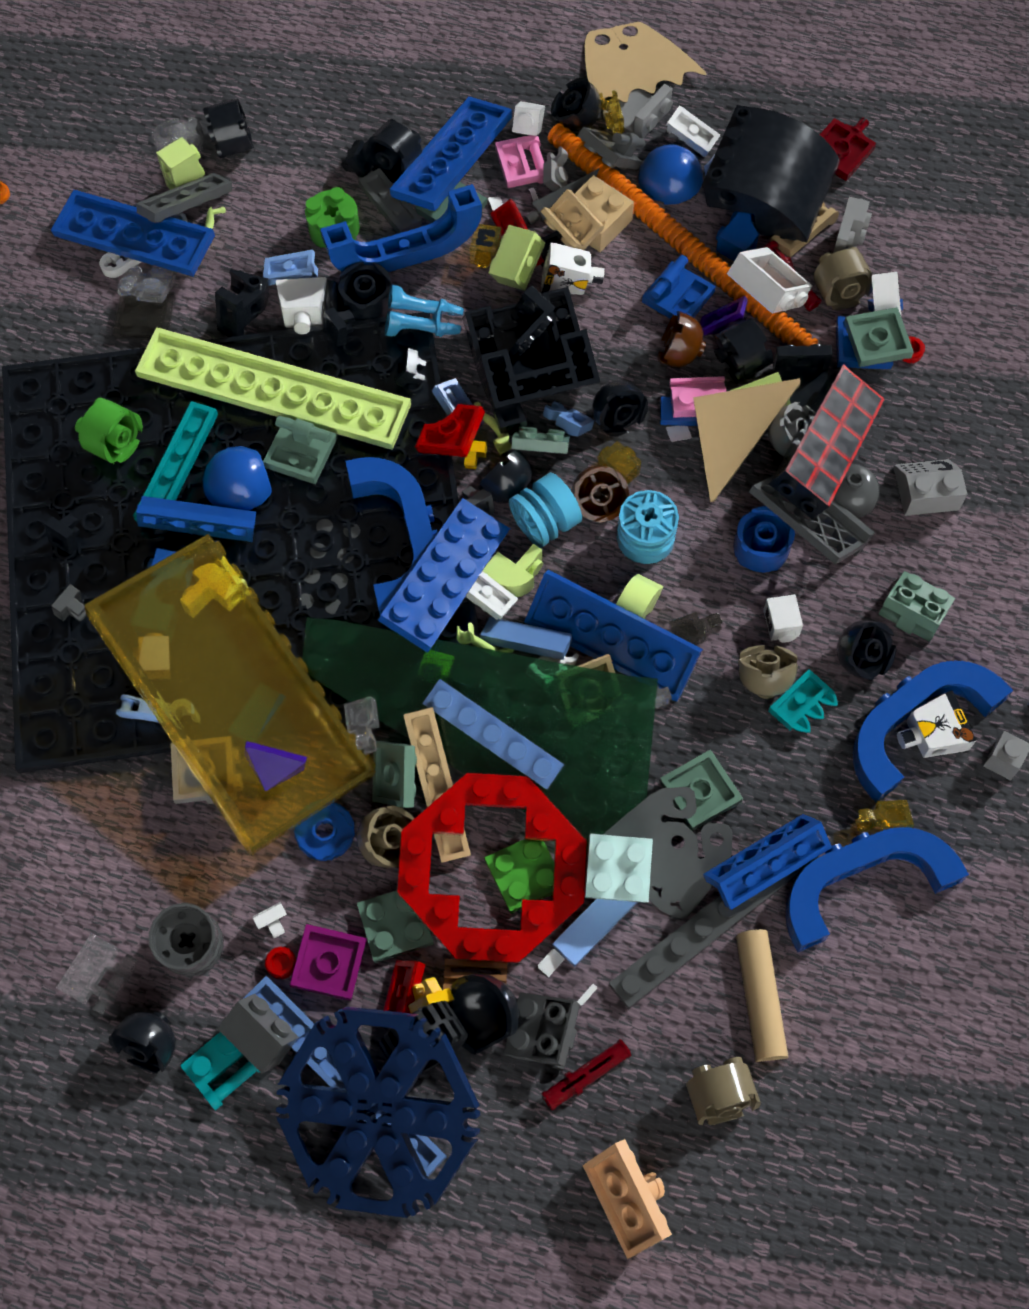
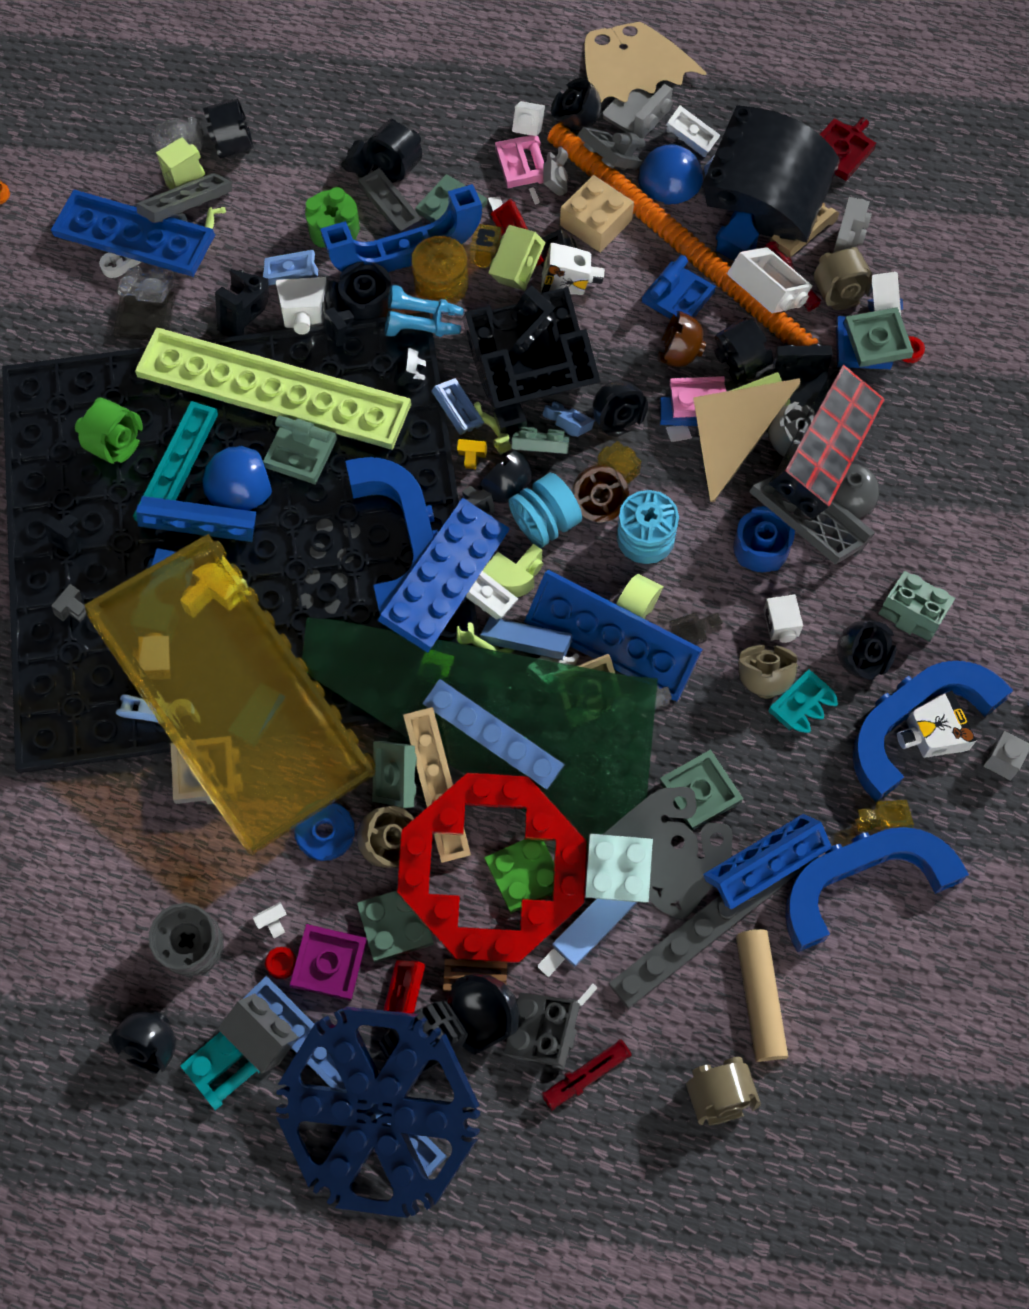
(88, 970): clear plate -> none
(273, 765): dark purple slope -> none
(360, 720): clear plate -> none
(428, 993): yellow tile -> none
(440, 269): none -> clear yellow wheel
(451, 153): blue plate -> none
(453, 434): red tile -> none
(548, 200): dark grey bar -> none
(572, 221): tan bracket -> none
(614, 118): clear yellow plate -> none
(628, 1198): light nougat plate -> none
(724, 317): dark purple slope -> none
(930, 487): light grey slope -> none

